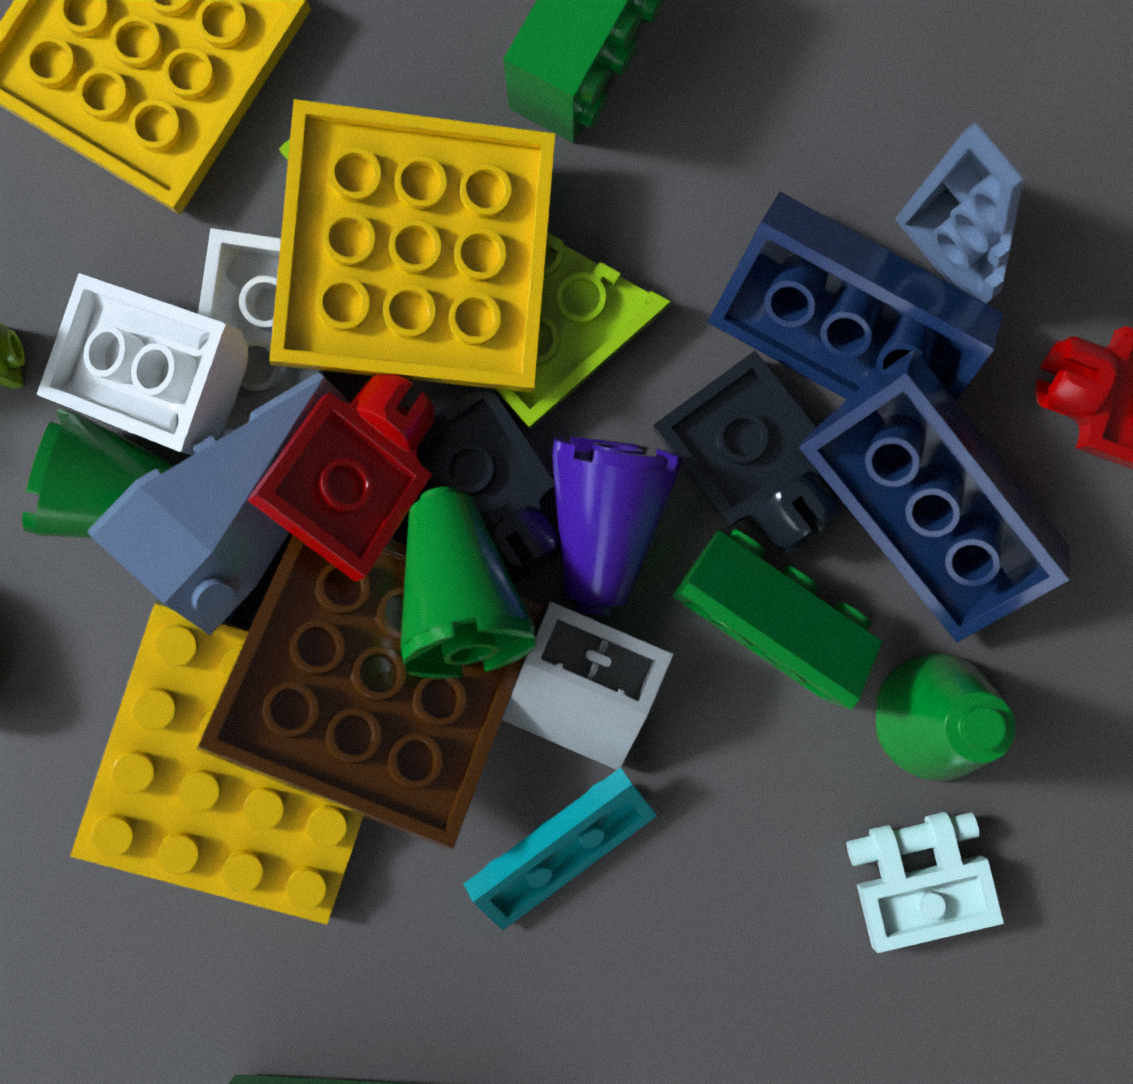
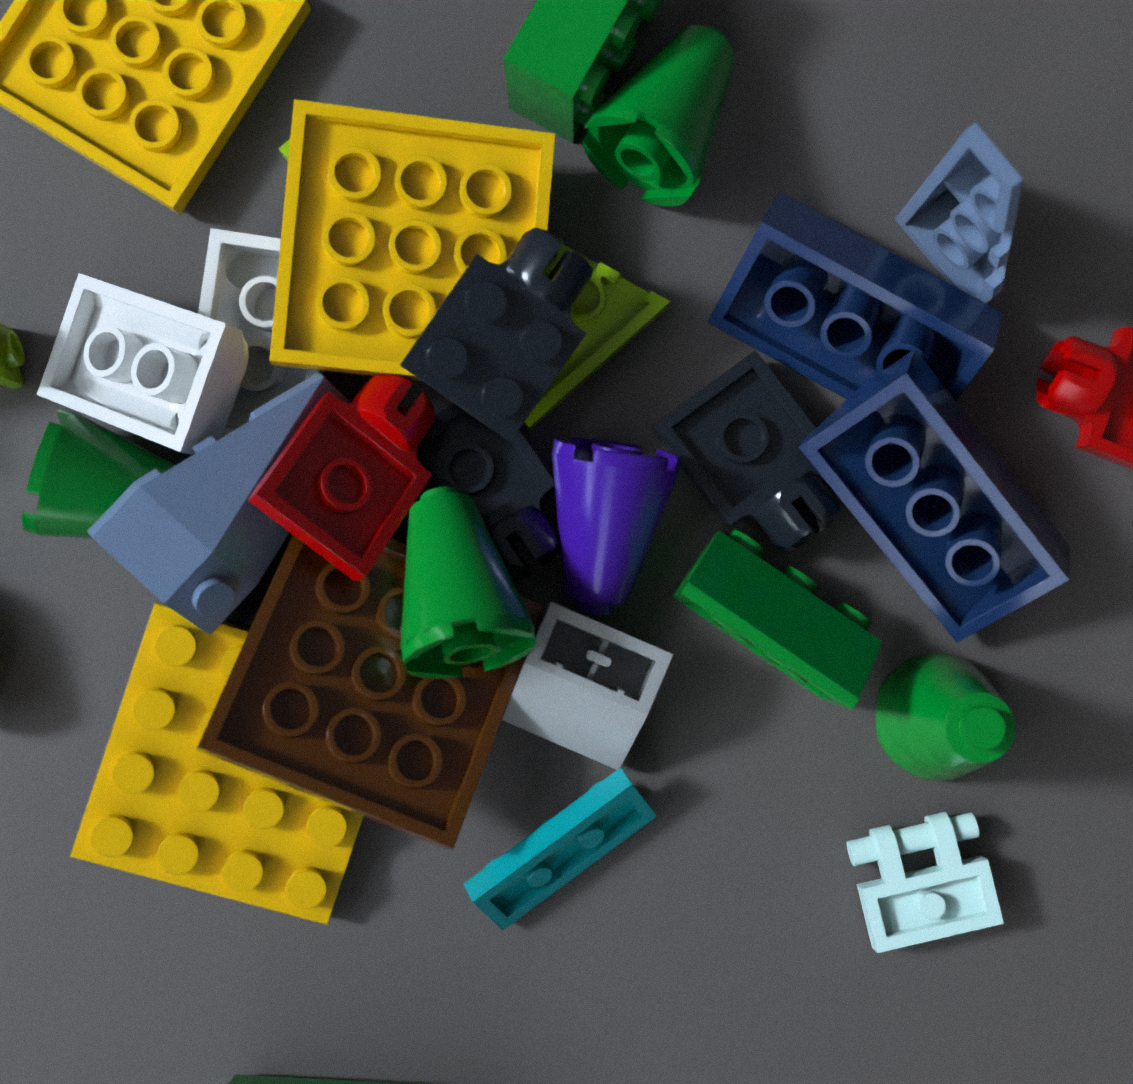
(503, 332): none -> black plate
(664, 118): none -> green cone

